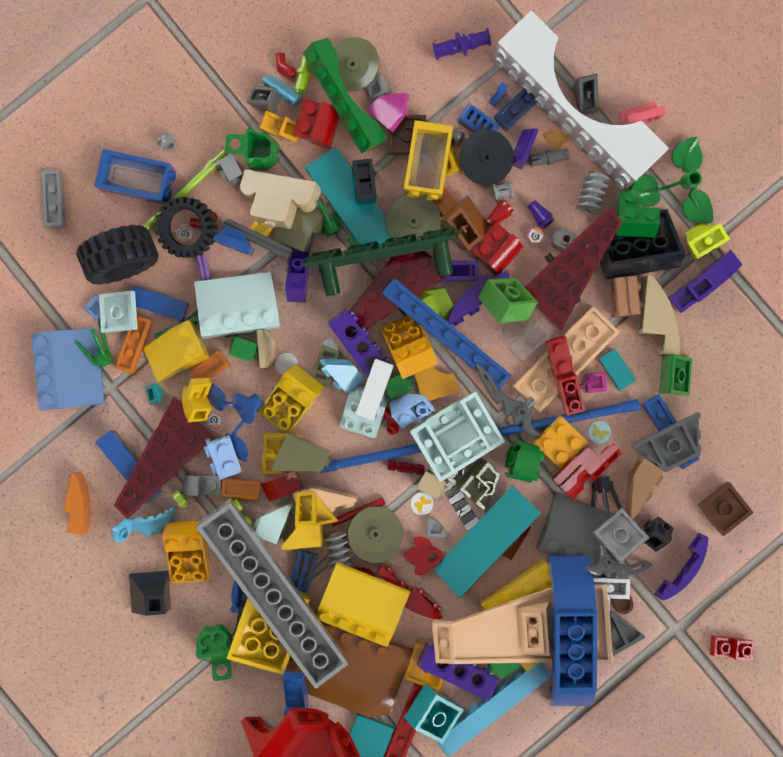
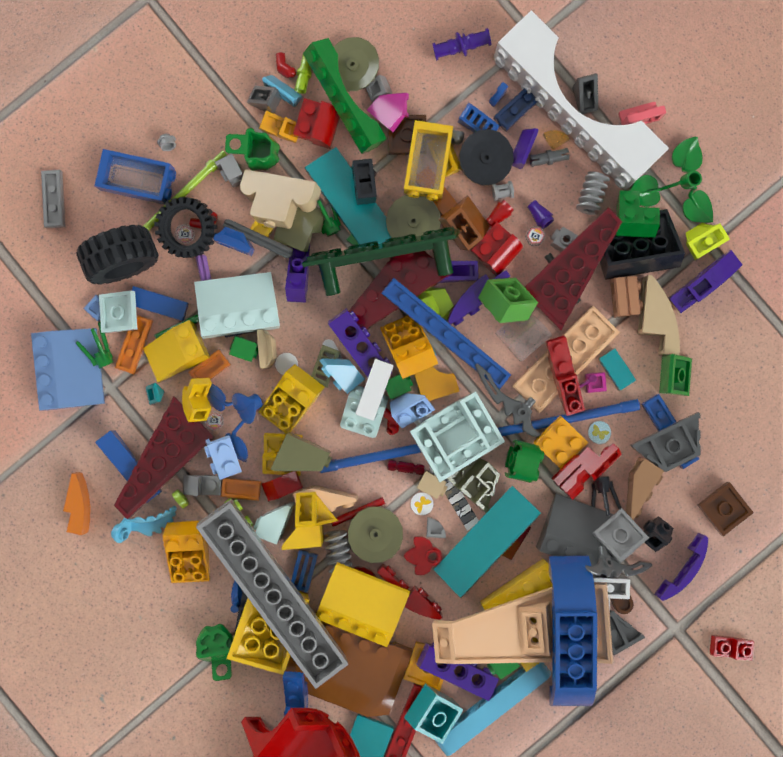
(150, 593): black slope -> none

